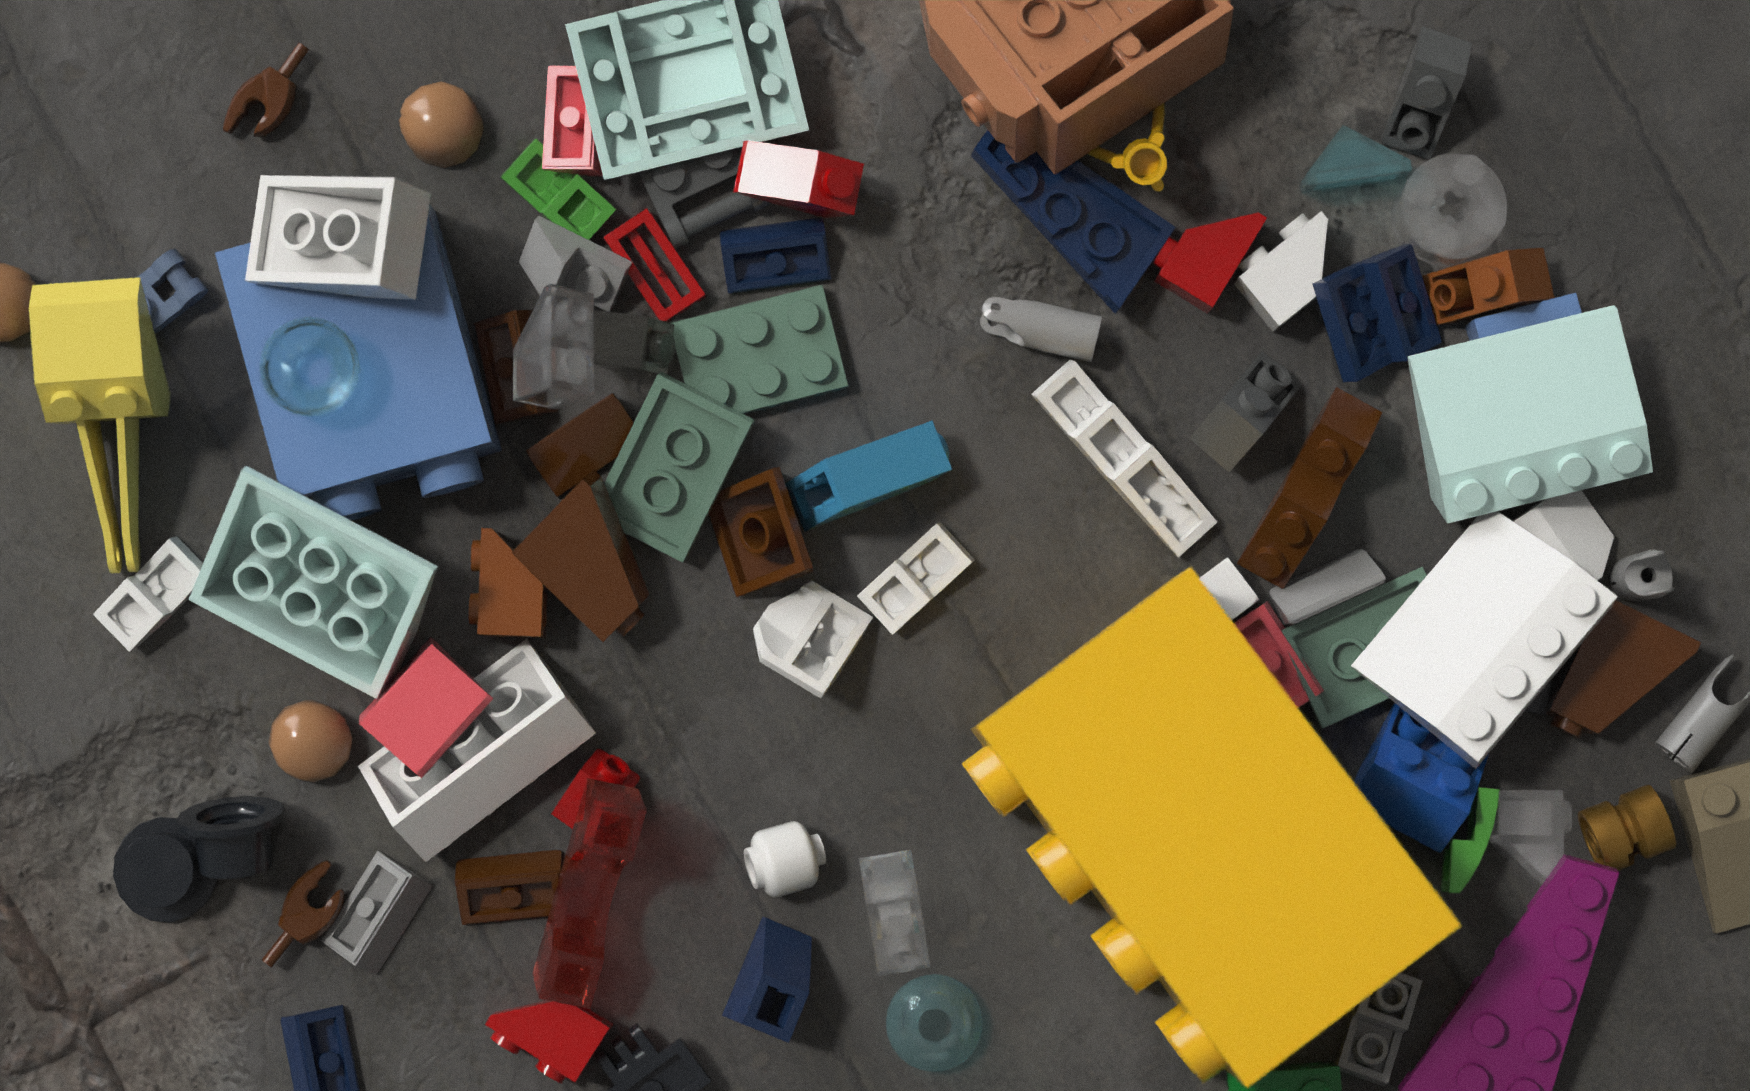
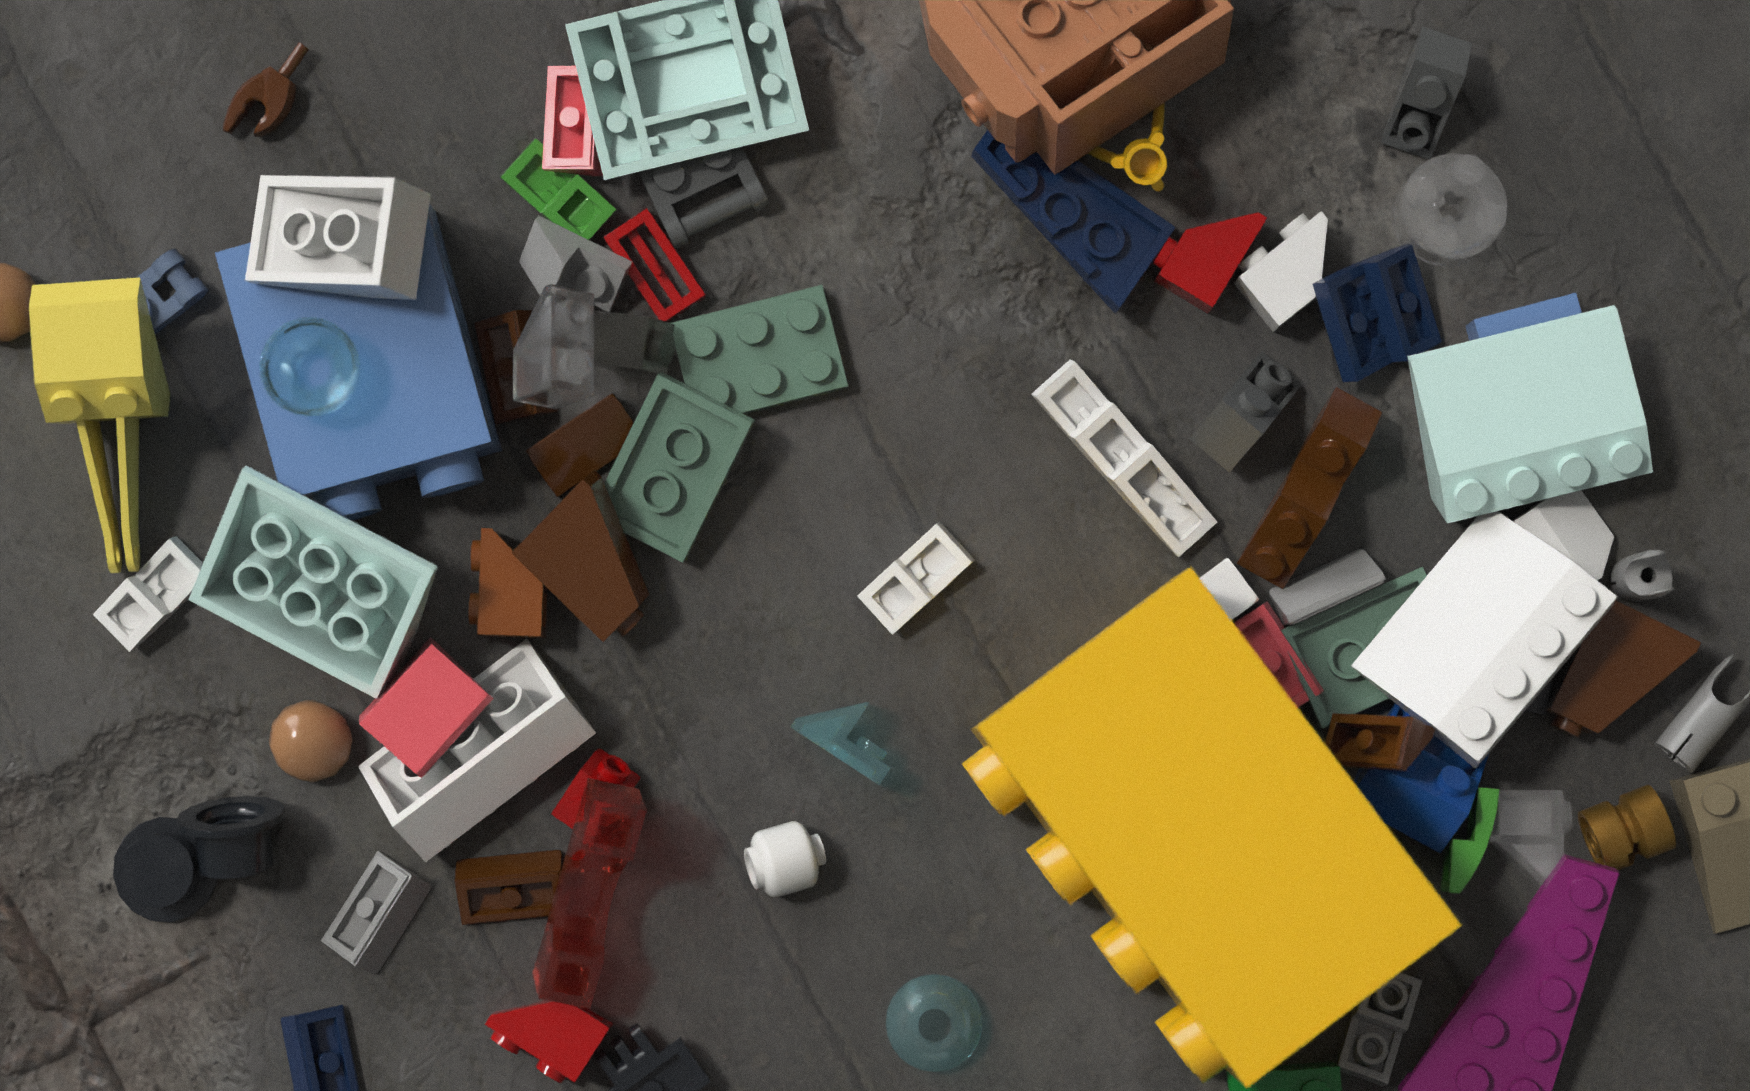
(300, 918): reddish brown hand -> none
(441, 124): medium nougat hair -> none
(759, 533): reddish brown slope -> none
(772, 981): dark blue slope -> none
(775, 255): dark blue slope -> none
(799, 178): slope -> none
(809, 636): white slope -> none
(831, 731): none -> clear light blue slope
(868, 475): dark azure slope -> none
(894, 912): clear slope -> none
(1043, 327): light grey piece -> none
(1354, 161): clear light blue slope -> none
(1377, 740): none -> reddish brown slope
(1489, 285): dark orange slope -> none

